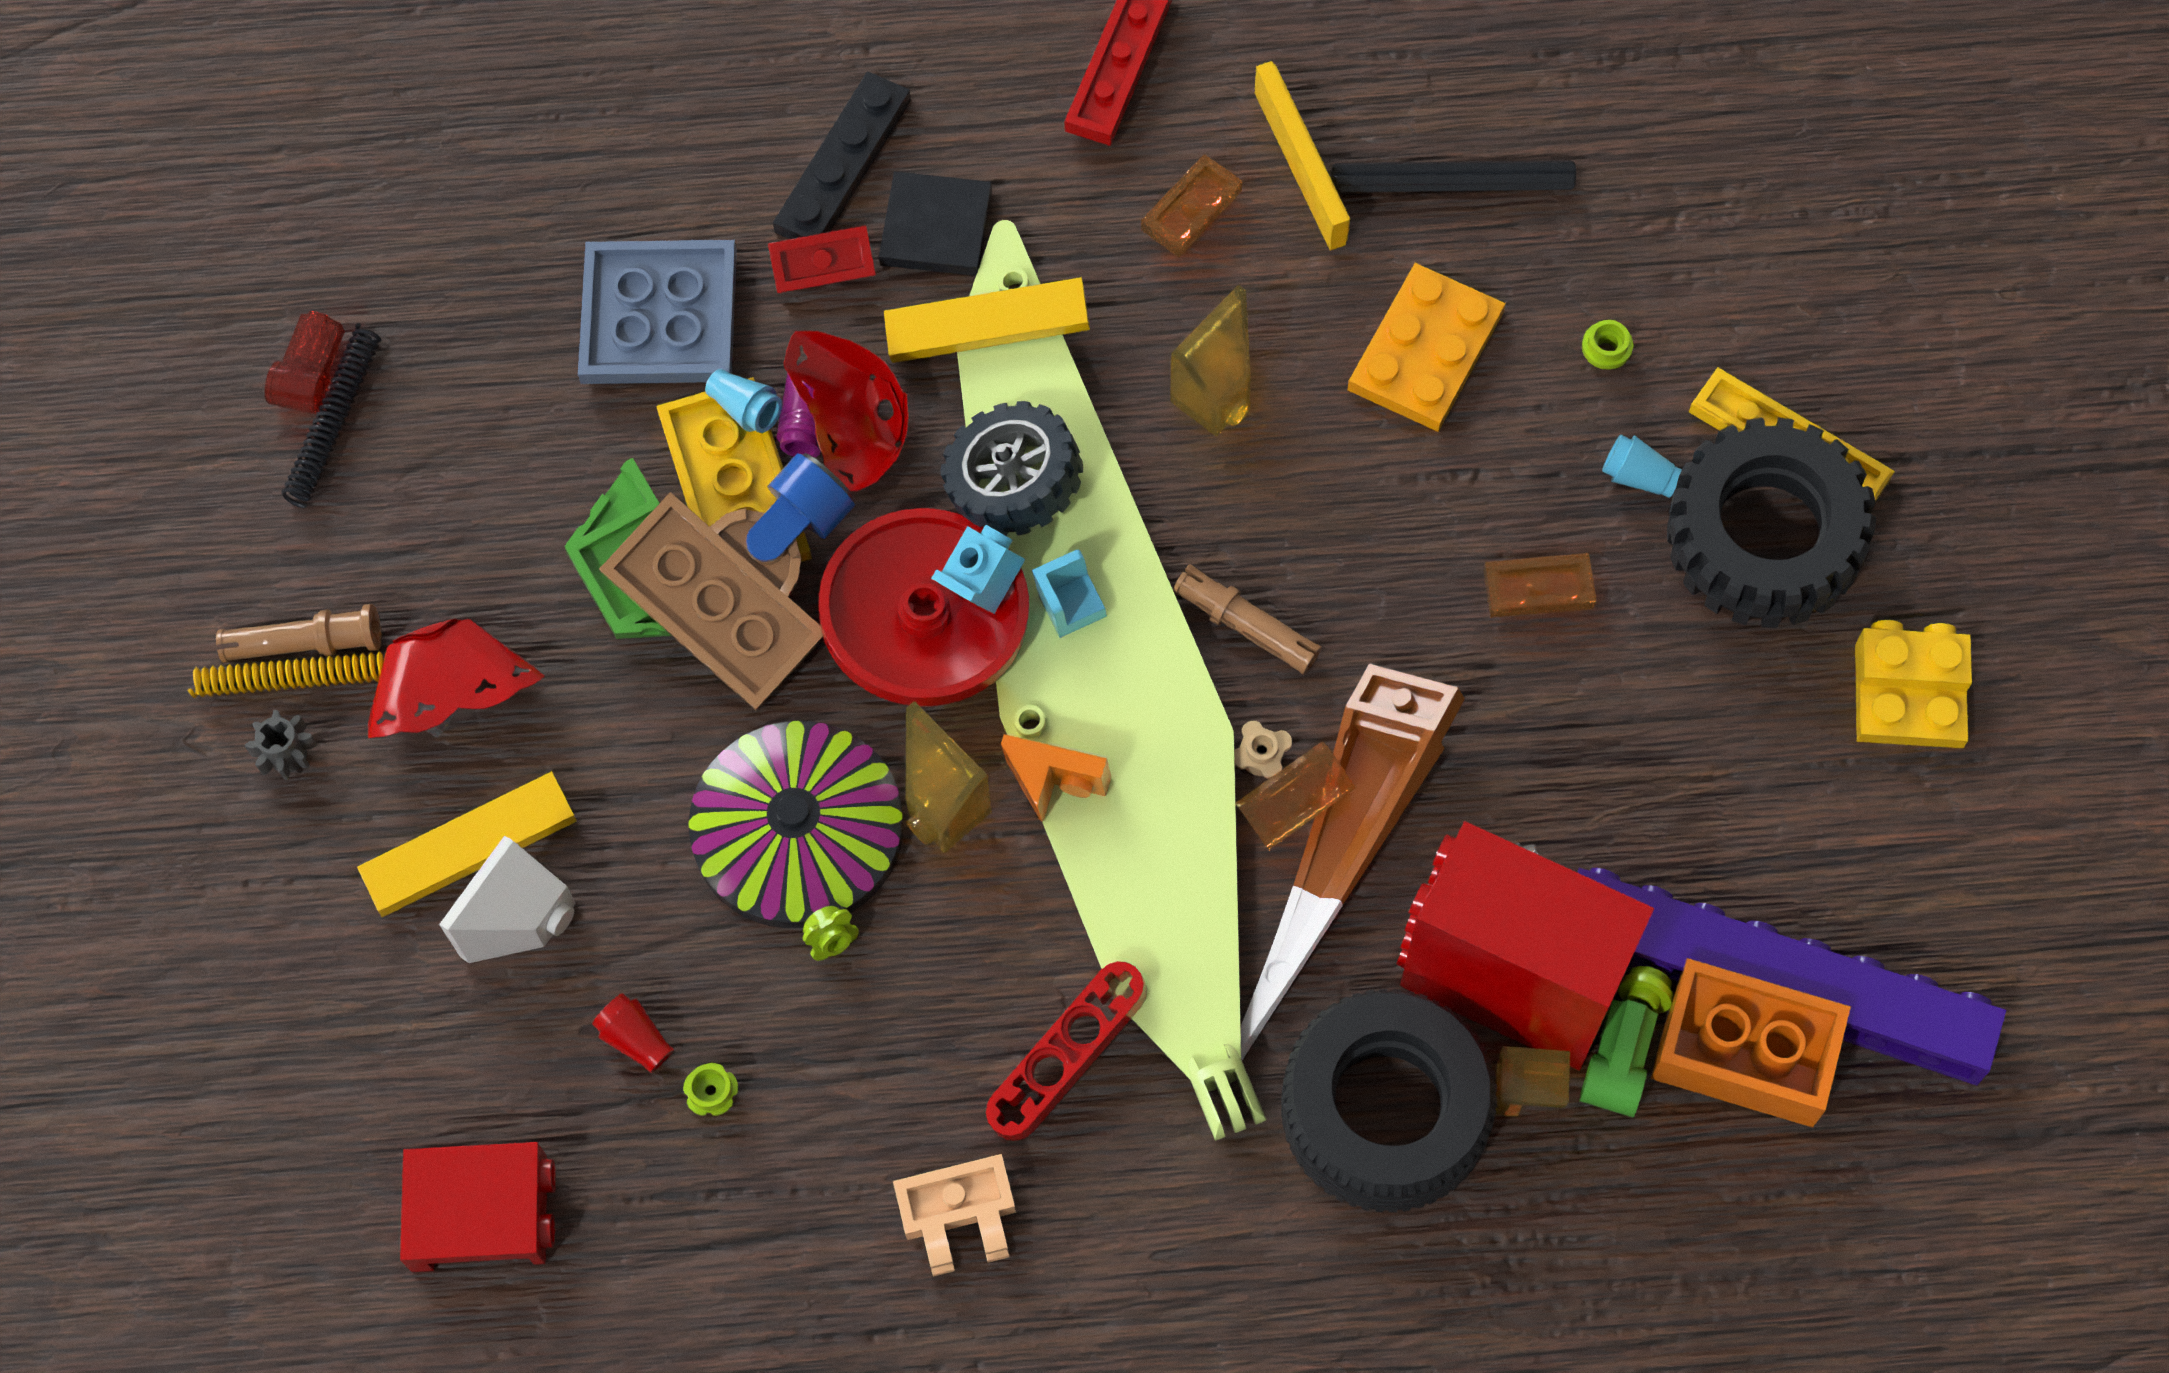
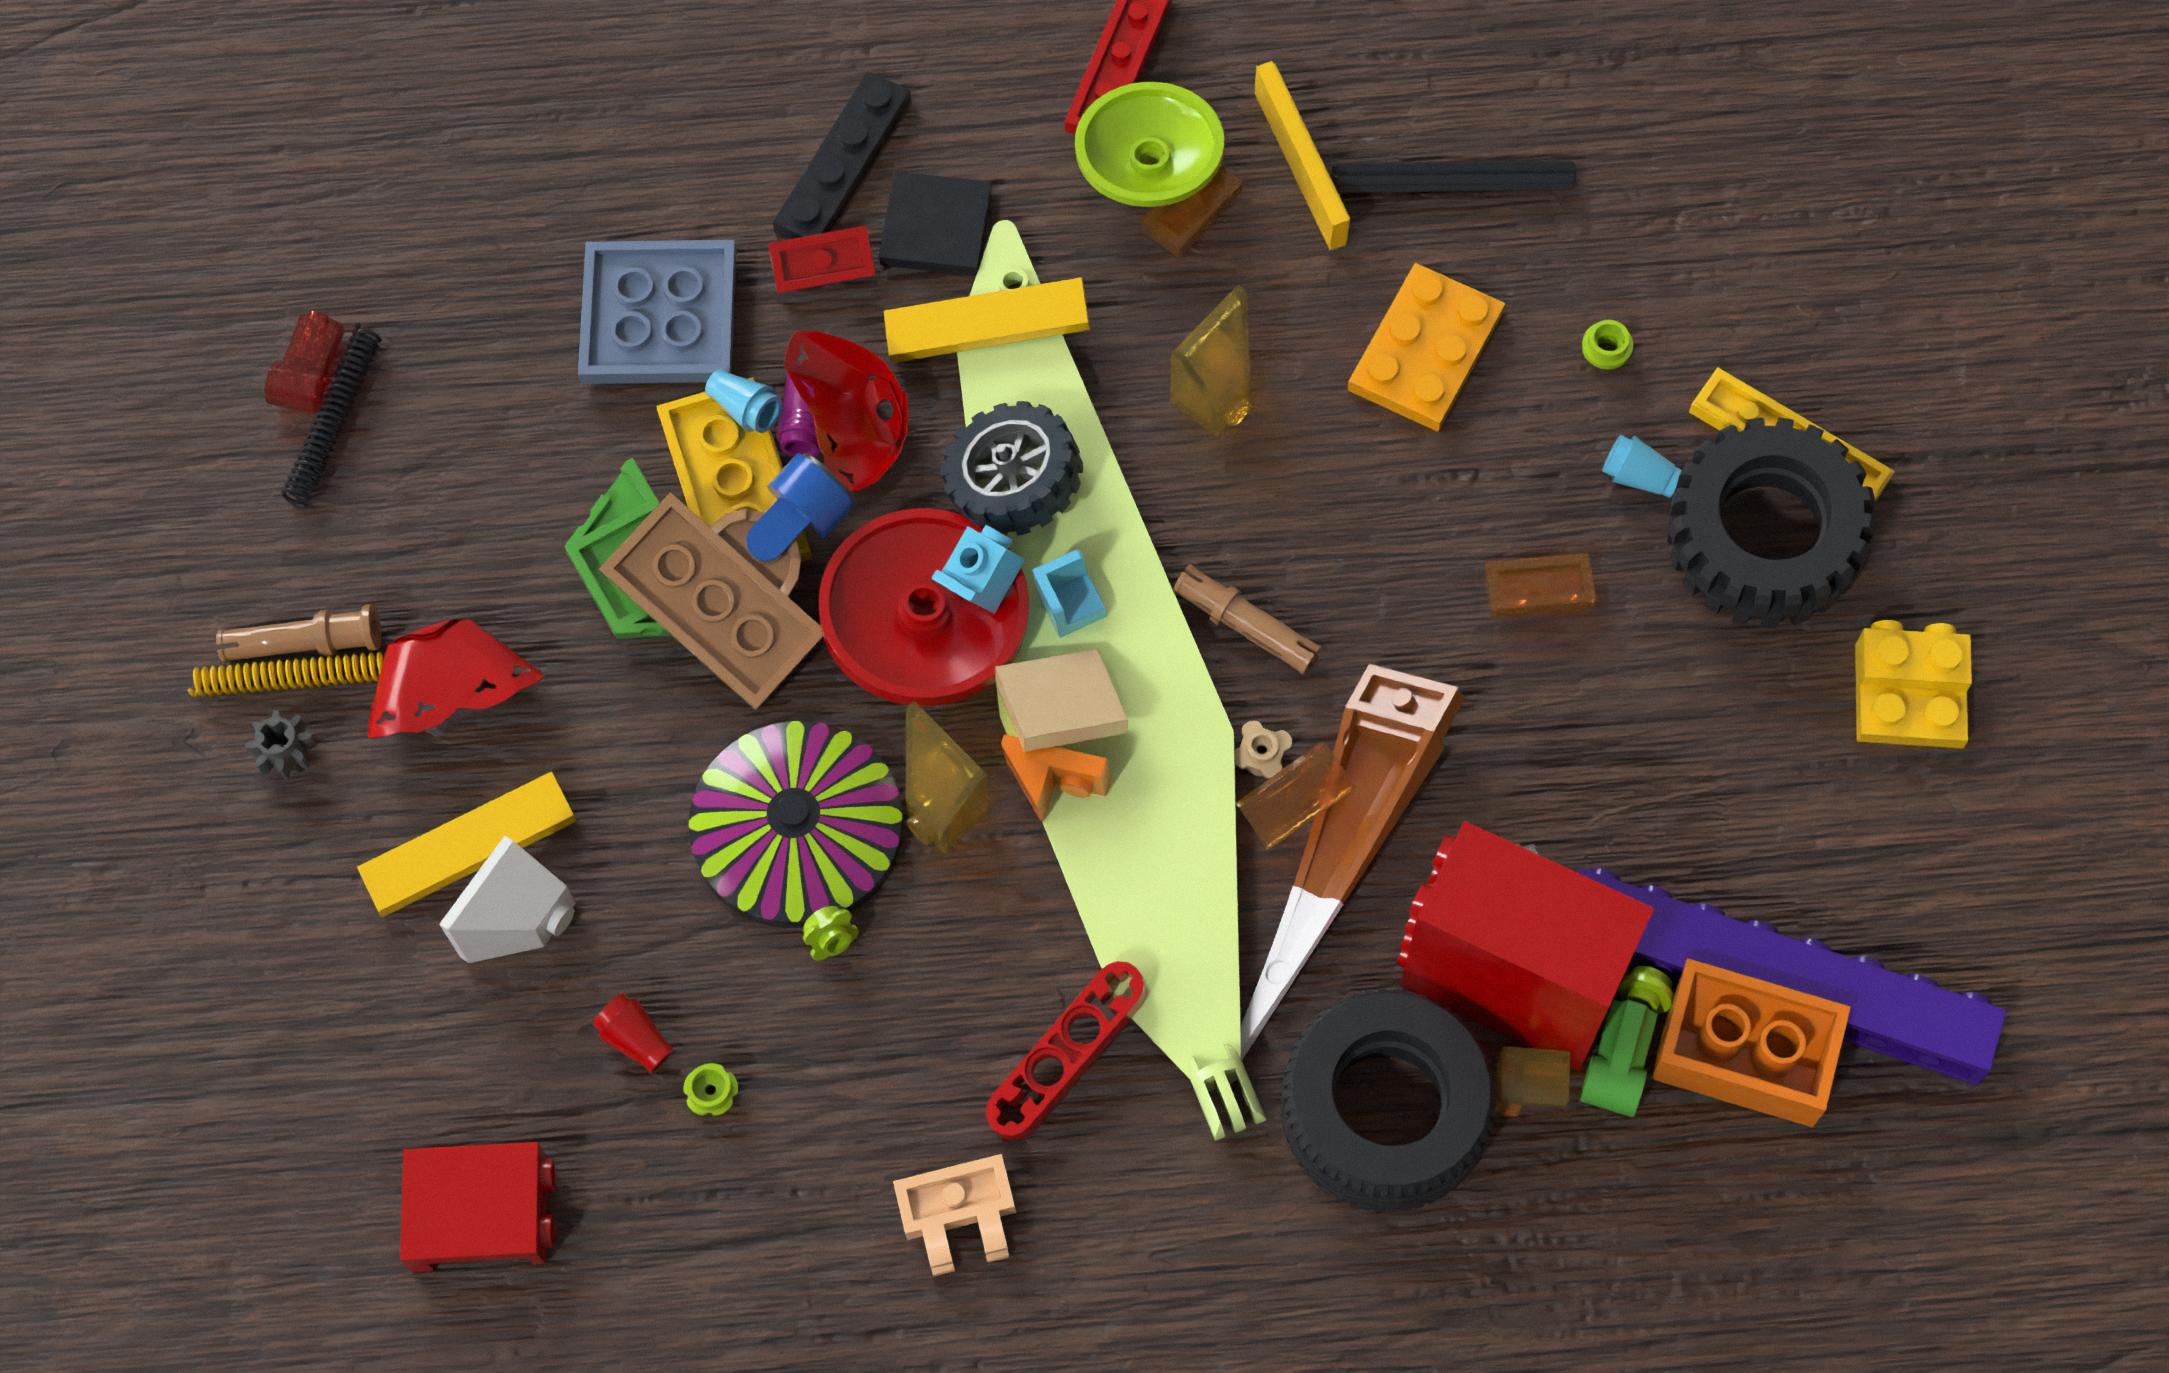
(1061, 700): none -> tan tile
(1149, 126): none -> lime dish

